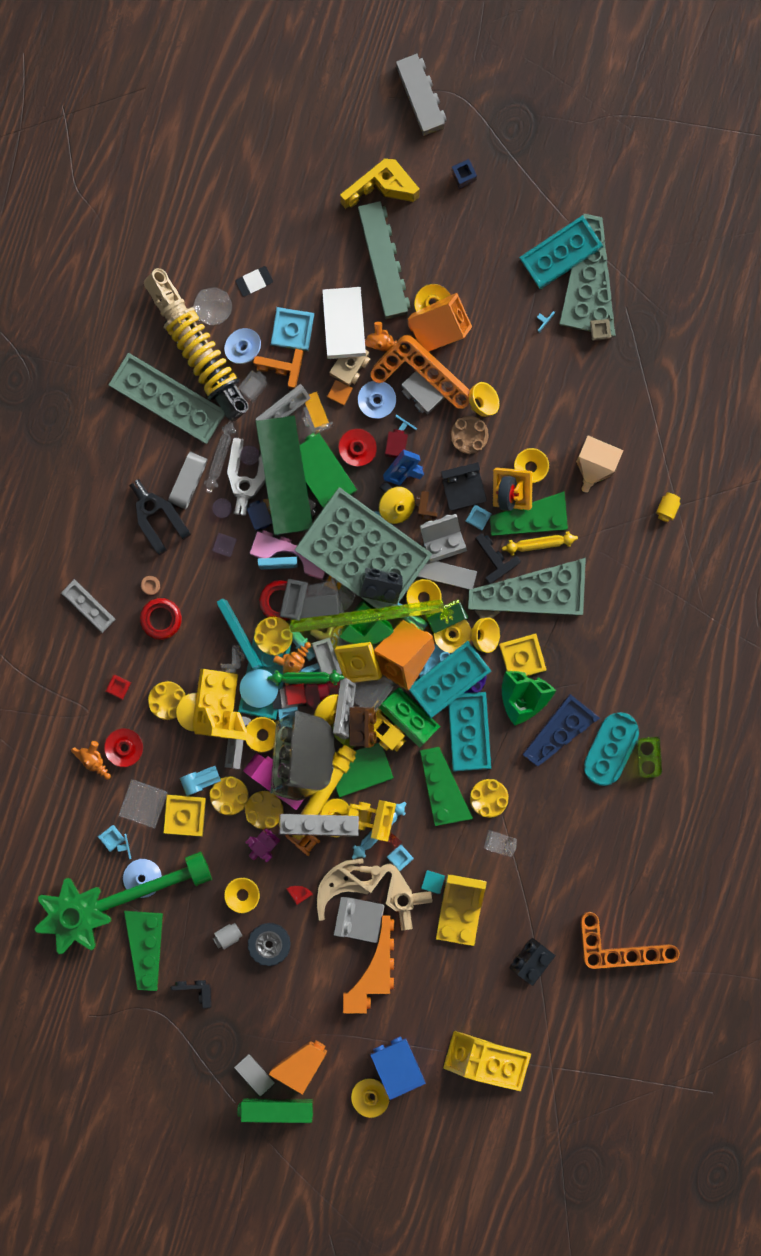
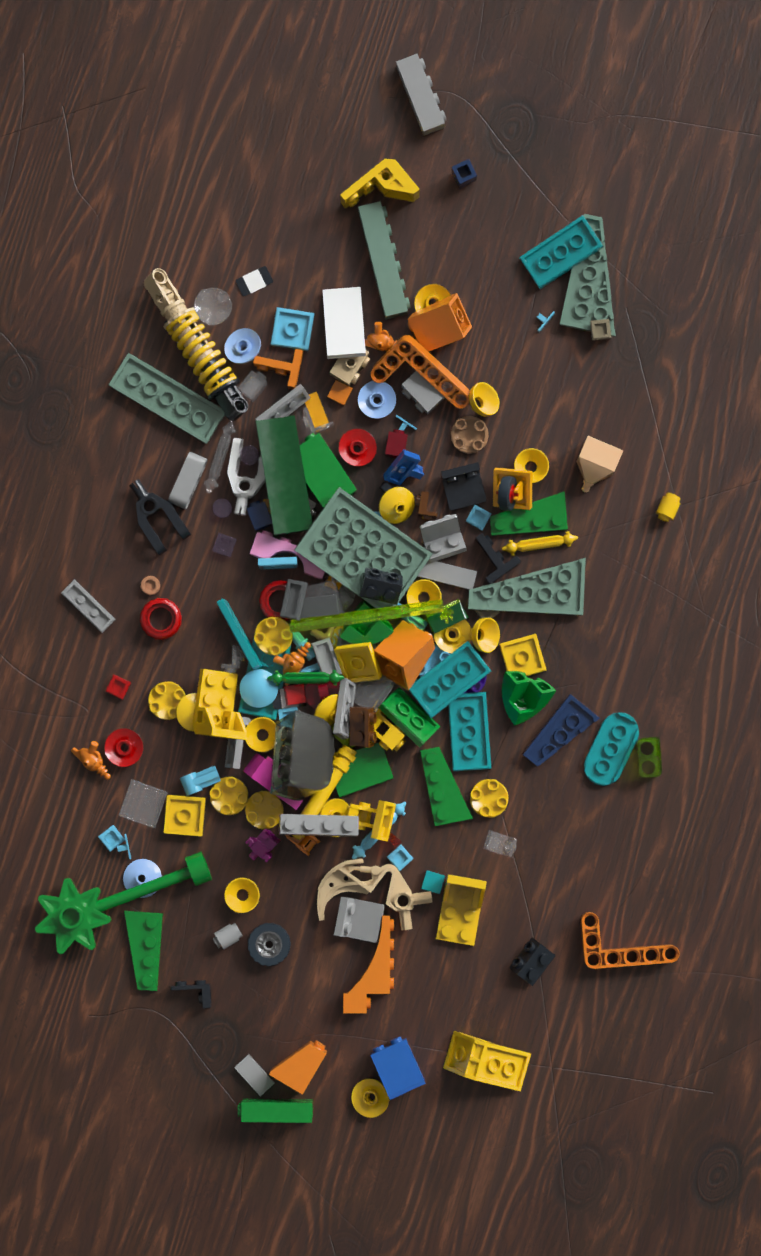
(299, 893): red tile -> none

